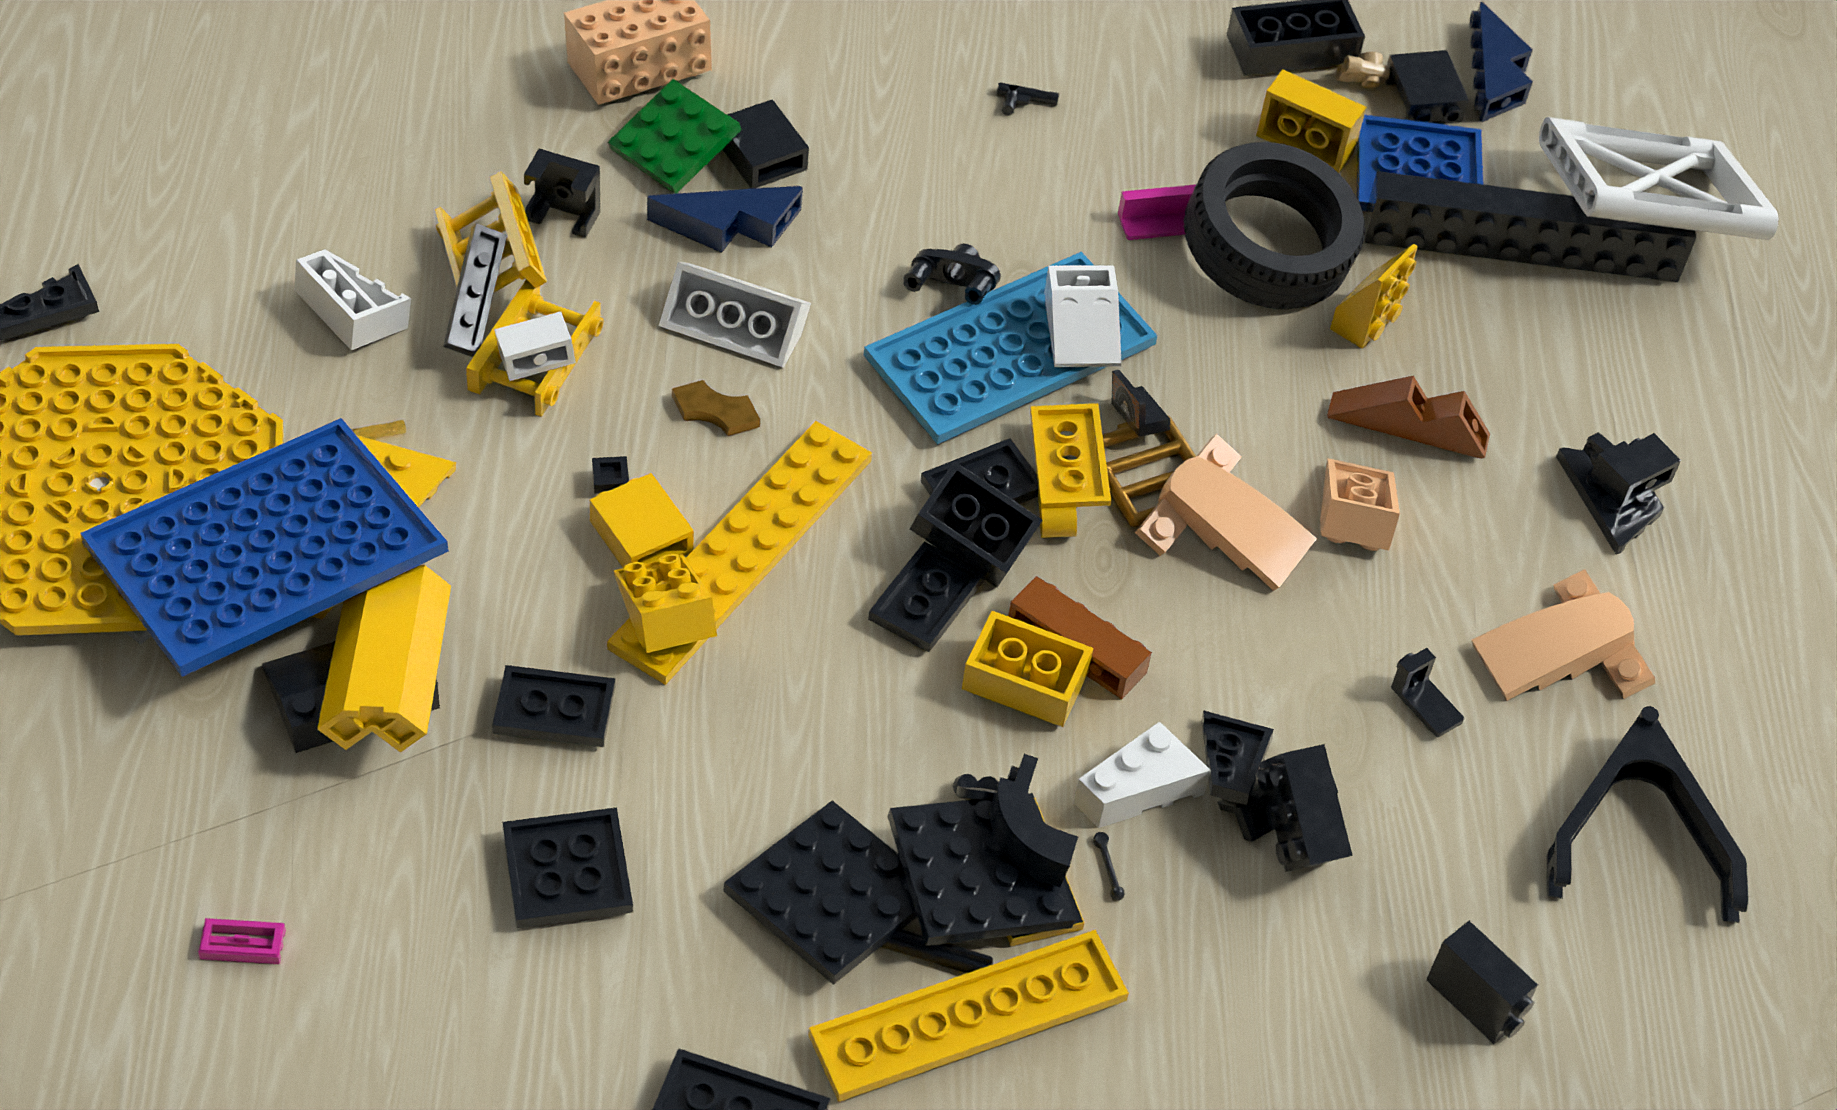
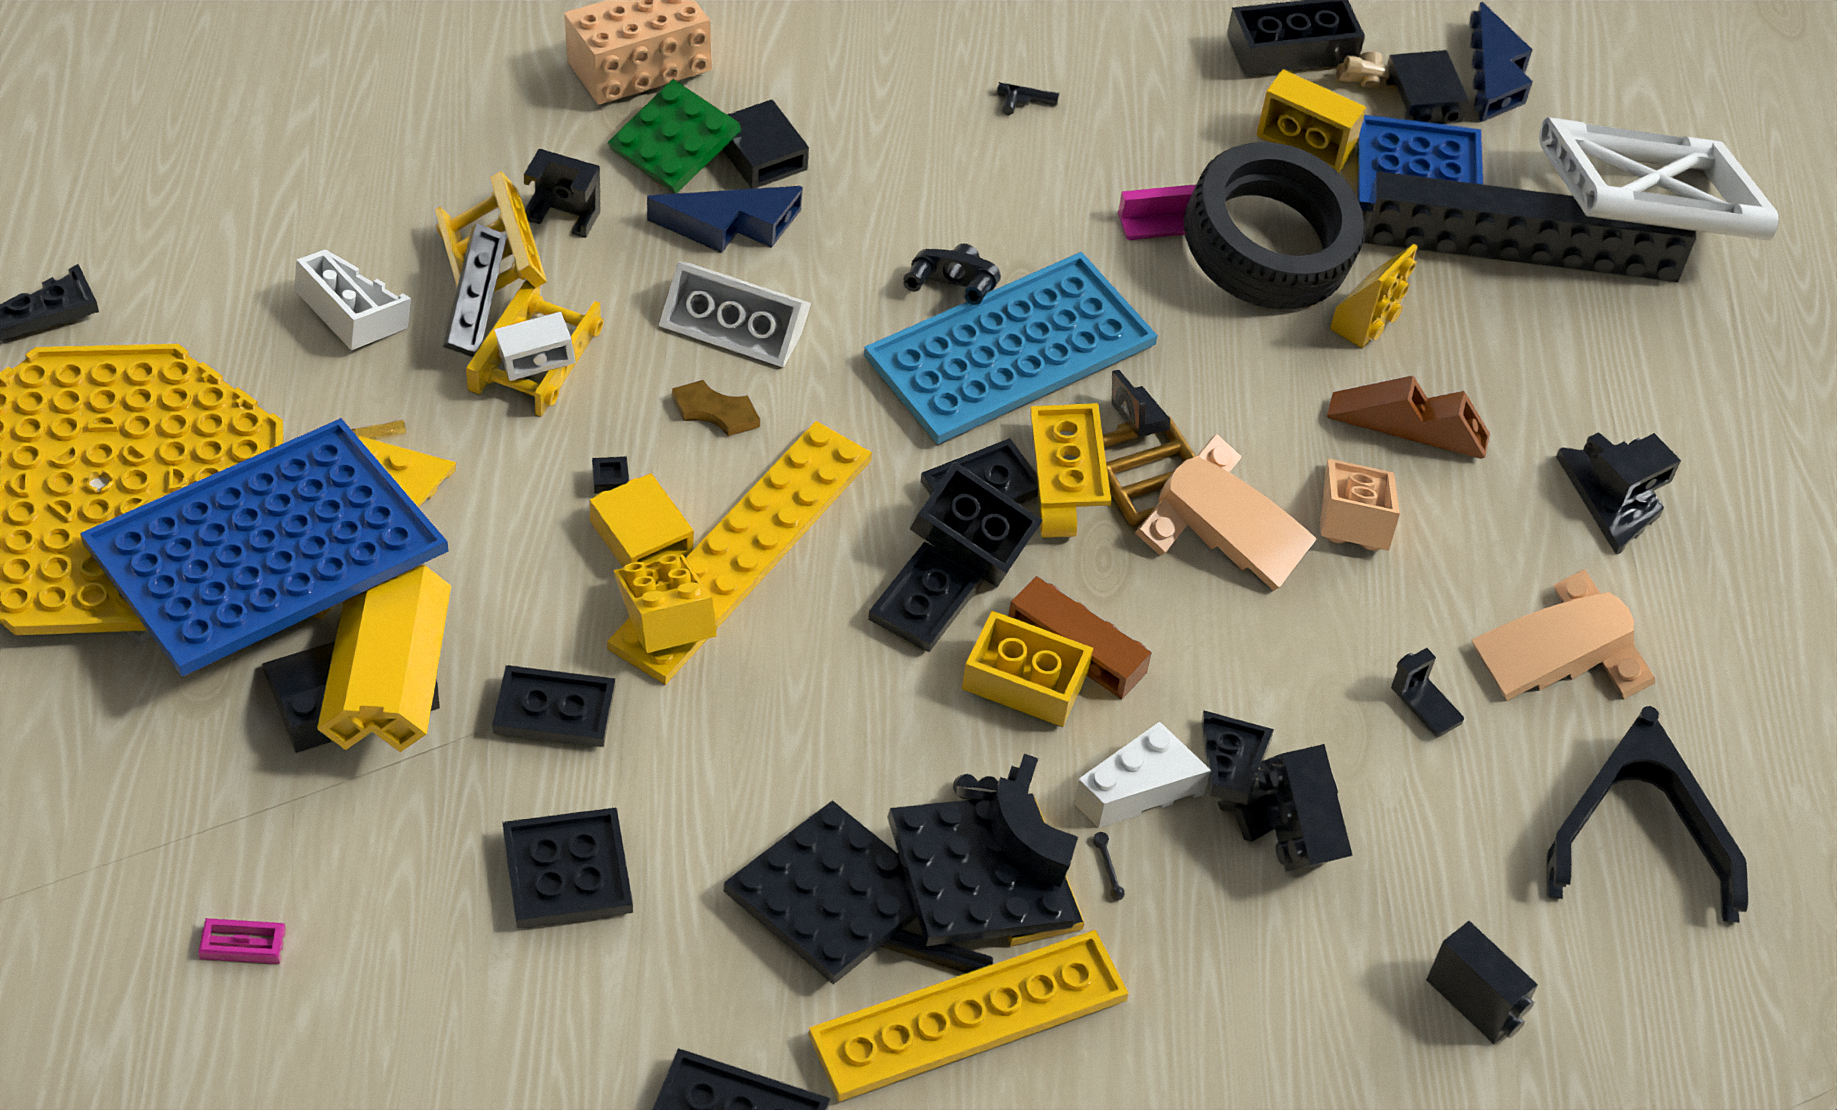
(1083, 316): white slope -> none

